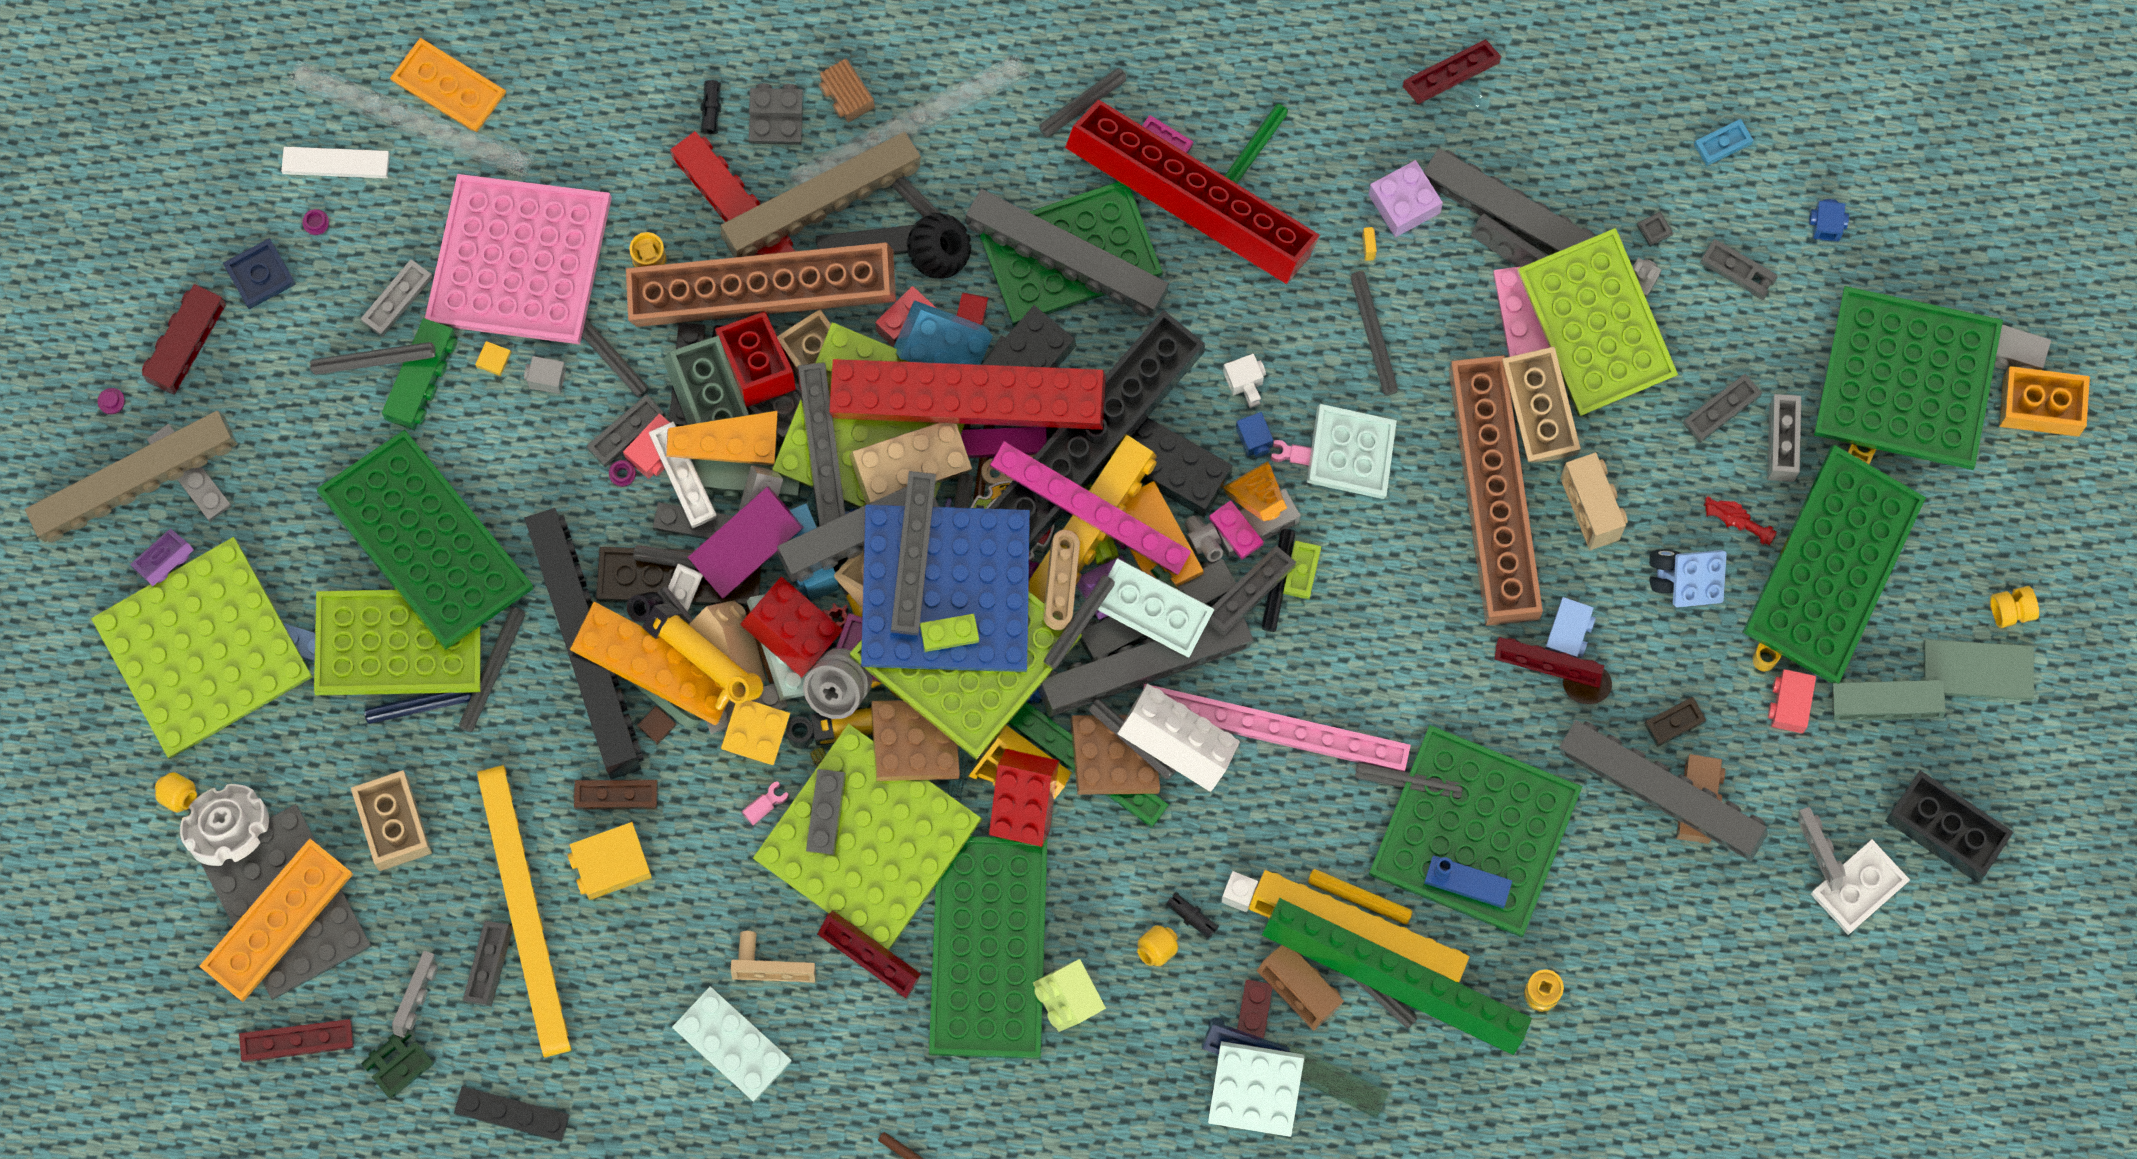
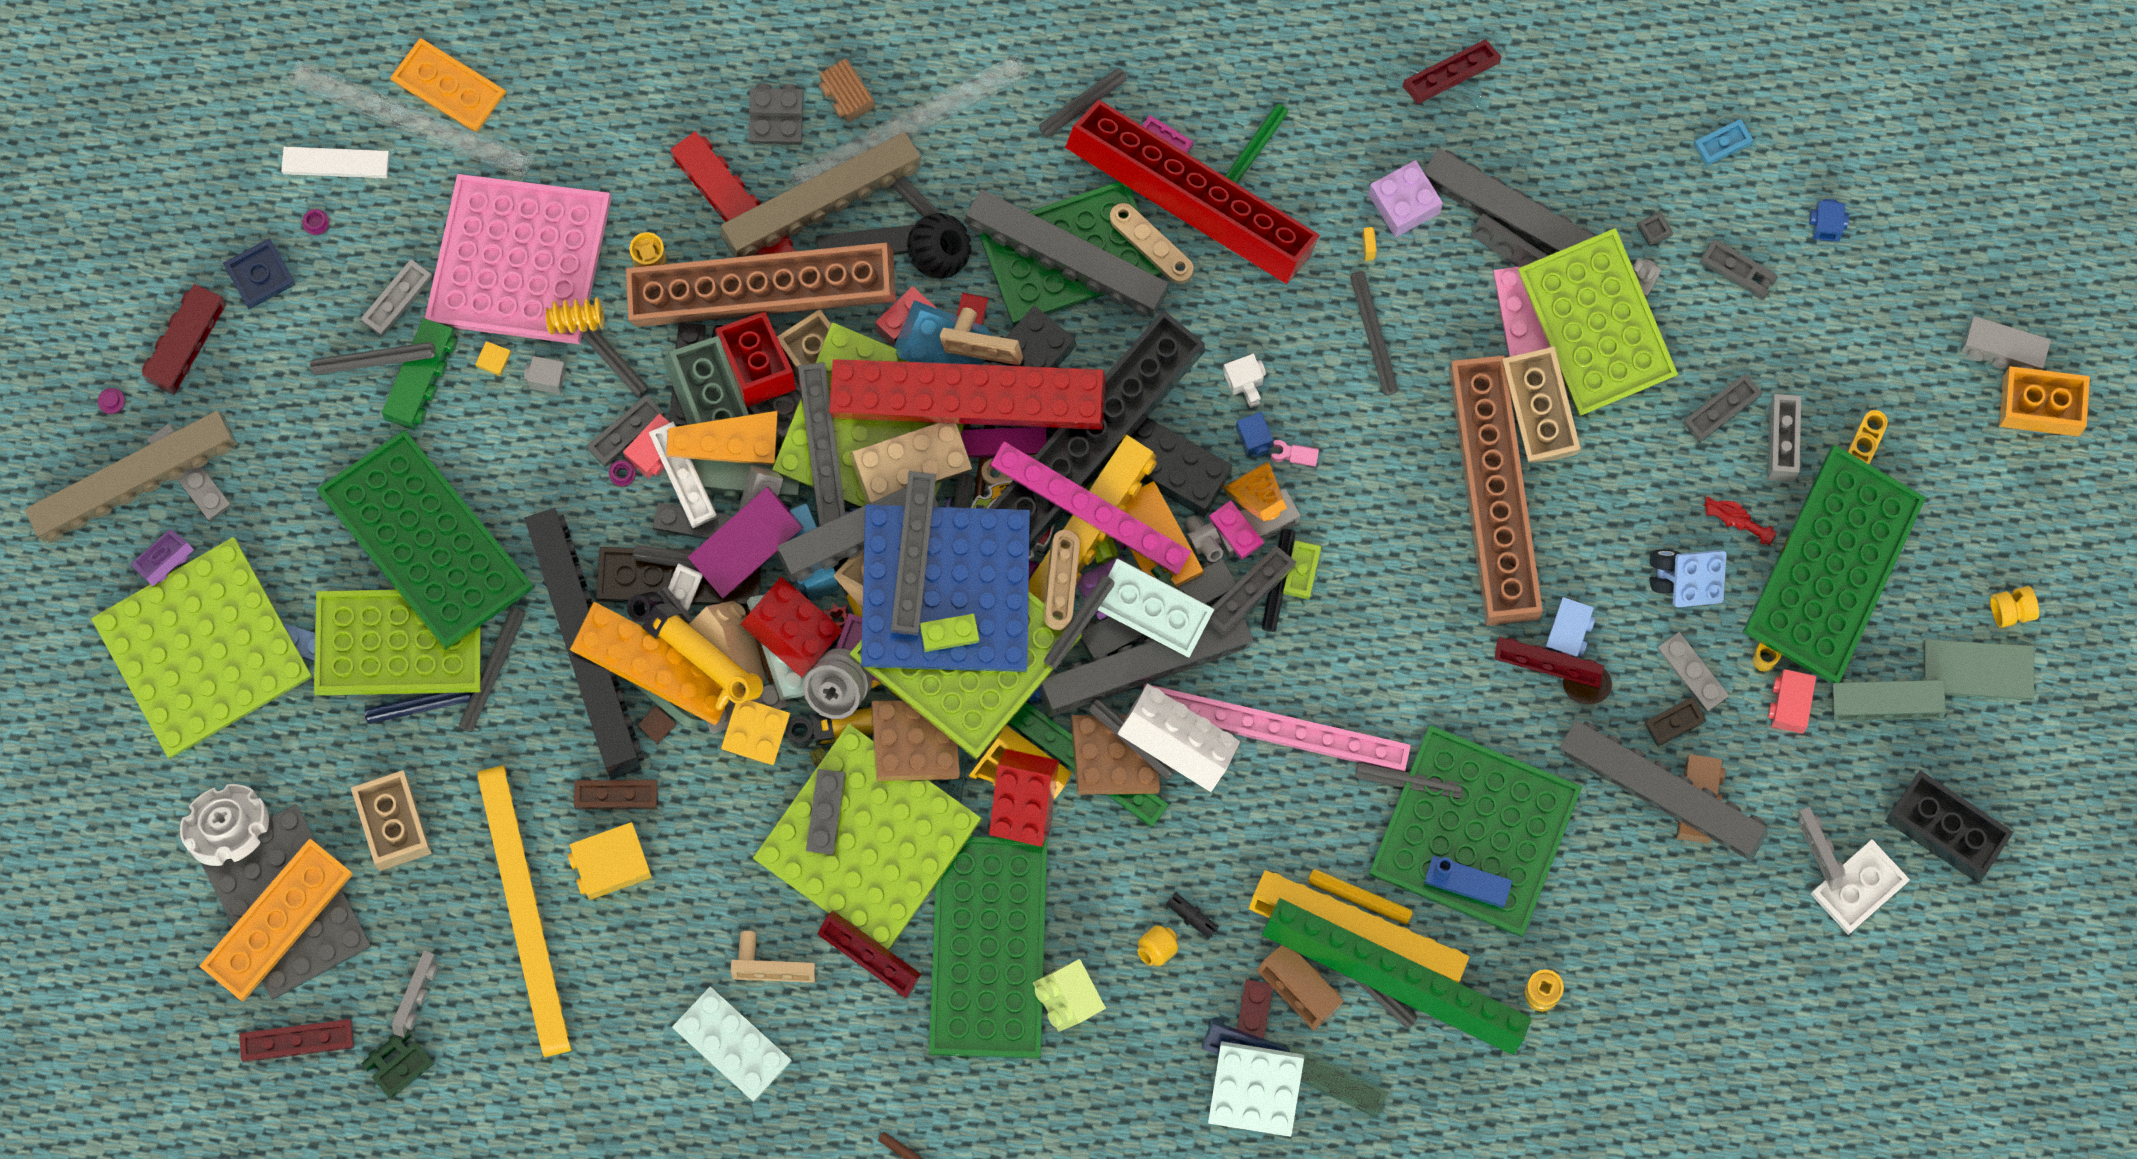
(175, 792): yellow head -> none
(488, 963): dark grey plate -> none
(511, 1114): black plate -> none
(575, 316): none -> yellow piece
(710, 107): black pin -> none
(764, 804): bright pink bar -> none
(965, 343): none -> tan piece
(1151, 243): none -> tan plate
(1239, 891): white brick -> none
(1351, 451): light aqua plate -> none
(1593, 500): tan brick -> none
(1693, 672): none -> light grey plate
(1908, 378): green plate -> none

